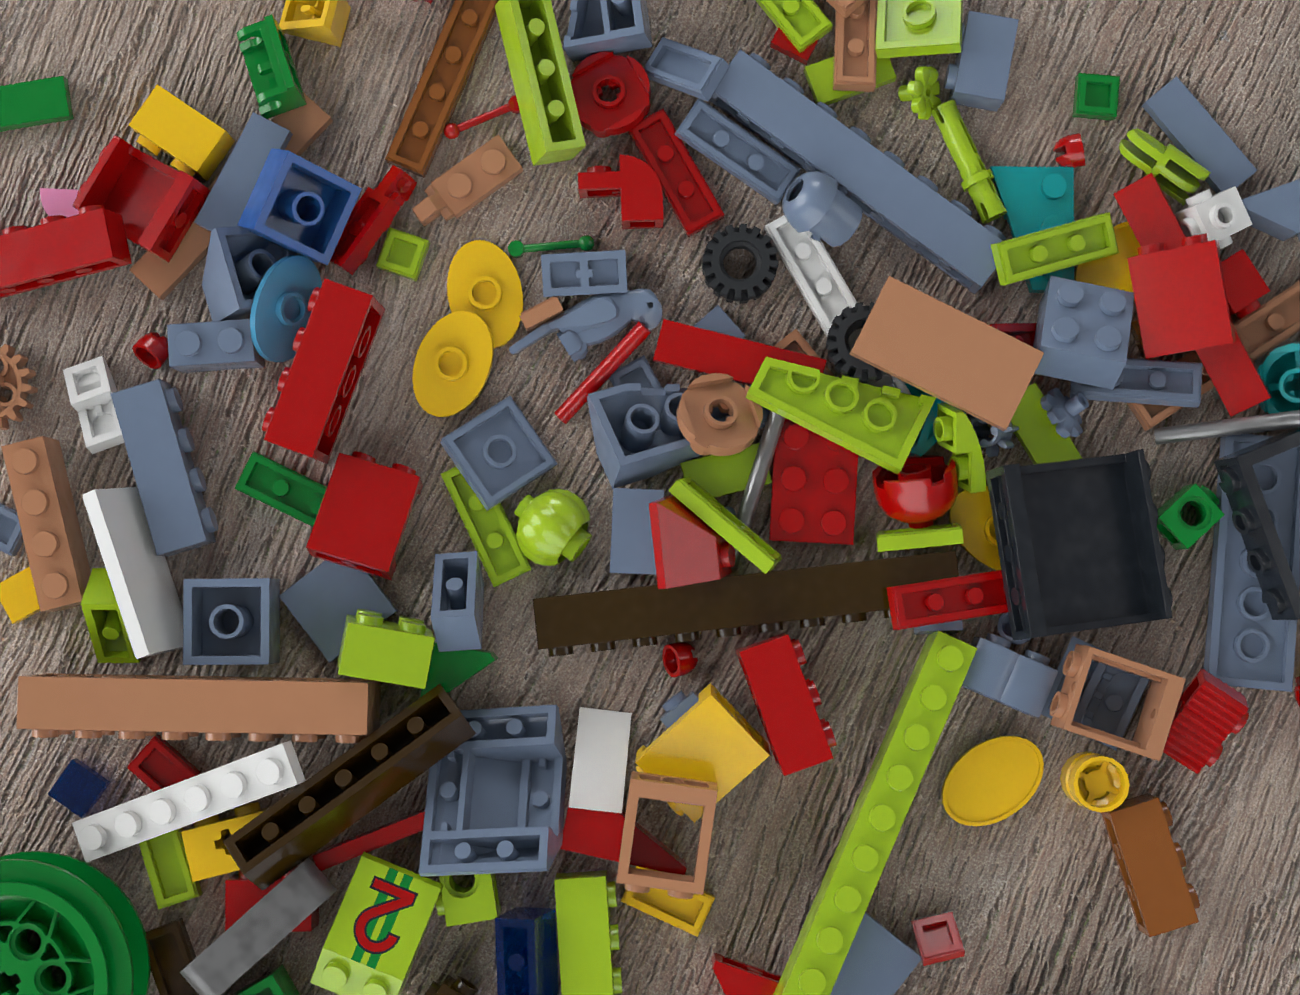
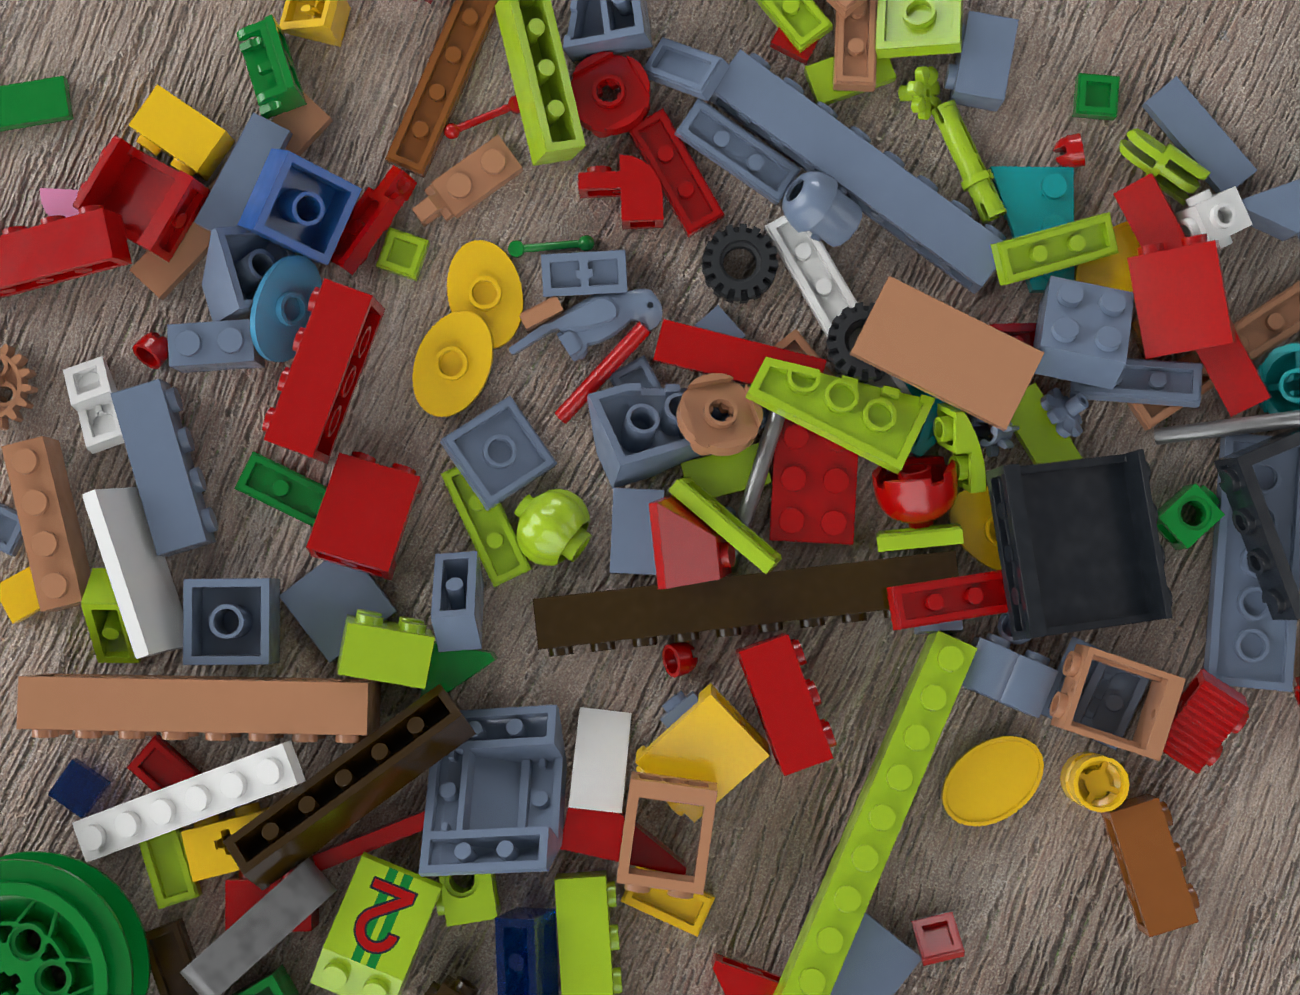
(1242, 284): red brick -> none

